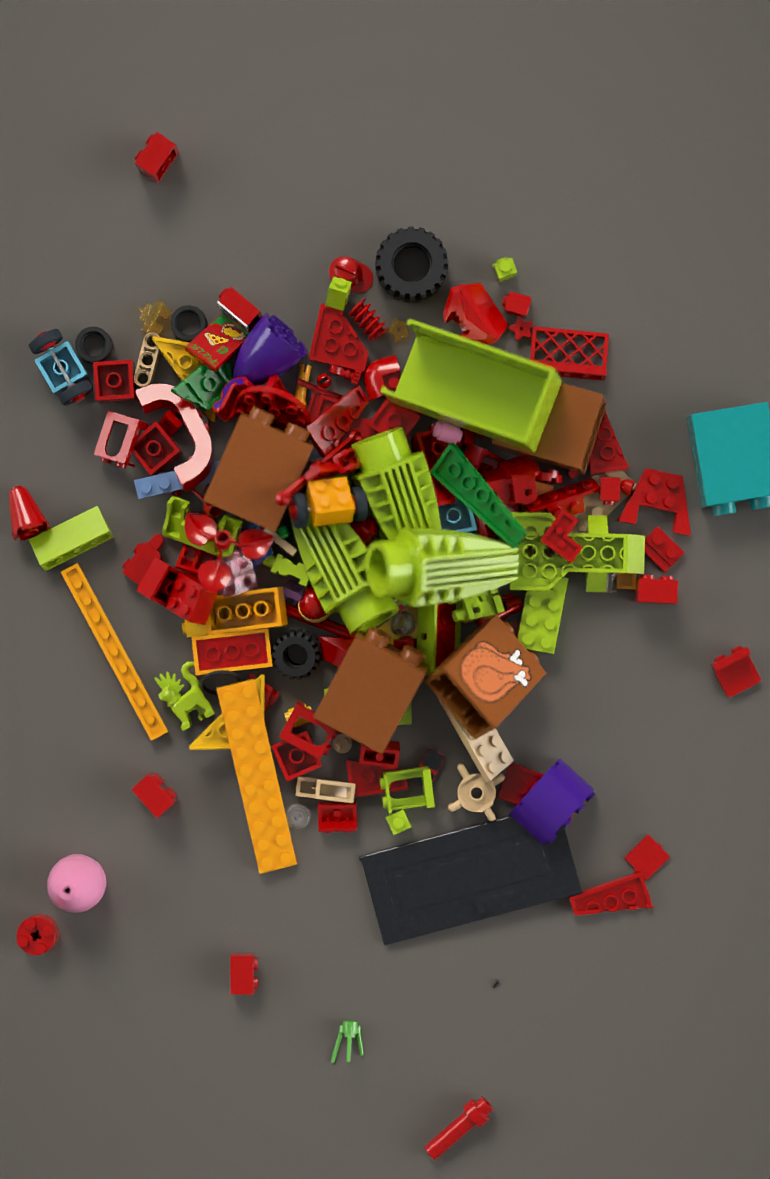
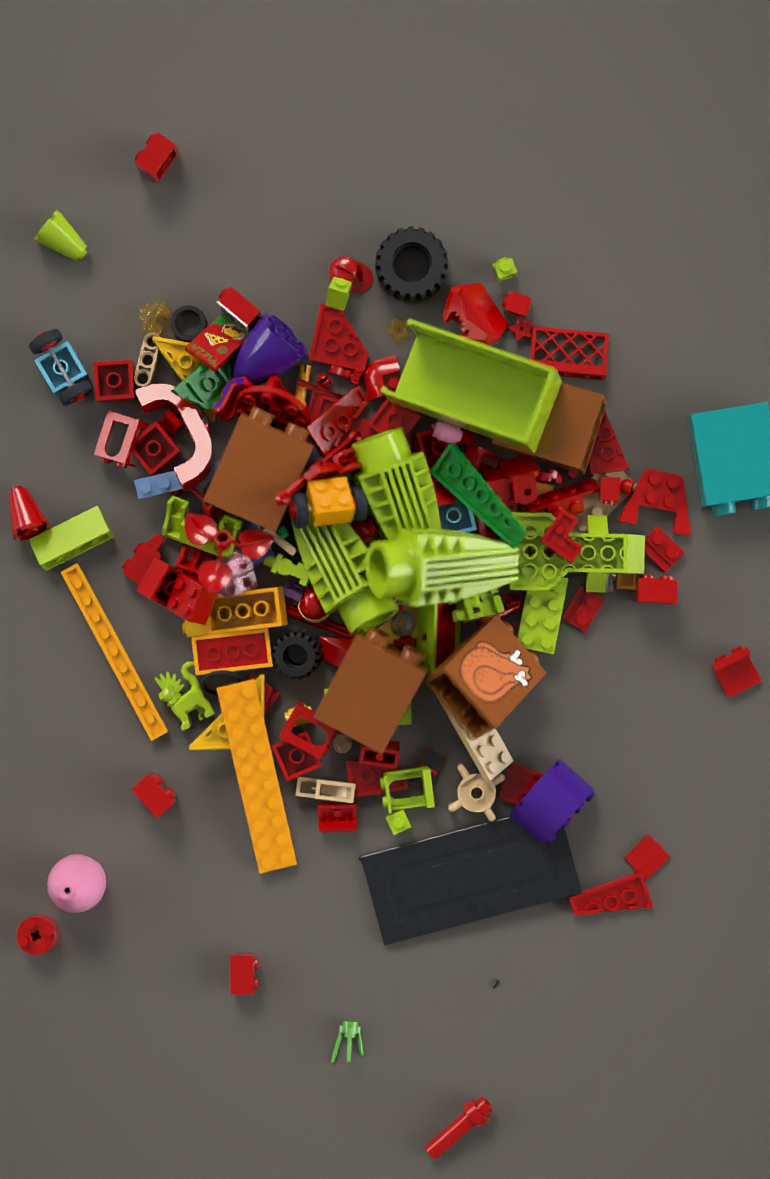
(61, 237): none -> lime cone
(79, 344): black tyre -> none
(294, 811): clear cone -> none
(368, 321): red piece -> none
(582, 608): none -> red plate

